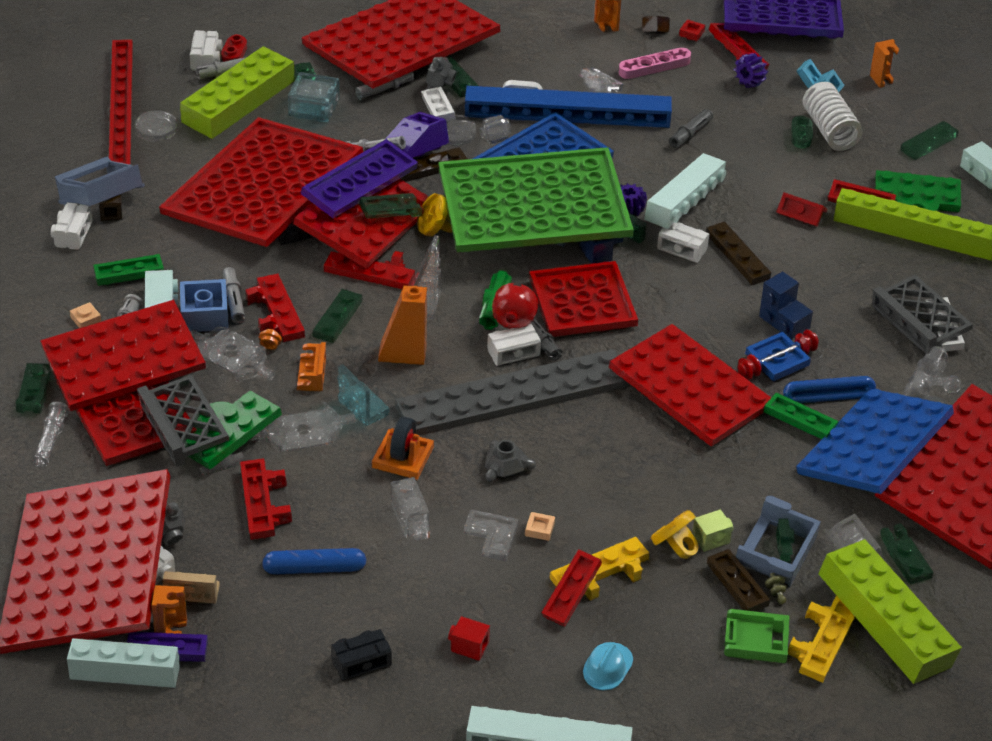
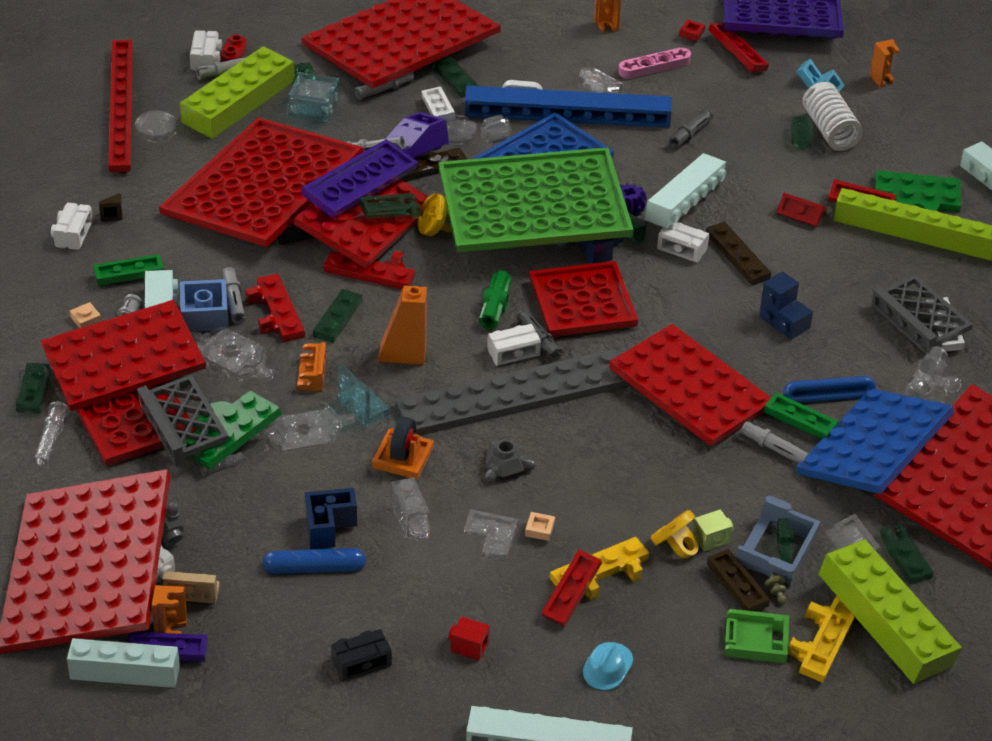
(120, 179): sand blue piece -> none
(256, 486): red hinge -> none
(270, 339): orange plate -> none
(328, 511): none -> dark blue brick
(430, 276): clear wedge -> none
(440, 73): dark grey rock -> none
(514, 306): red cylinder -> none
(655, 23): dark brown slope -> none
(750, 70): dark purple gear -> none
(766, 438): none -> light grey pin
(778, 355): blue plate -> none
(929, 140): clear green plate -> none

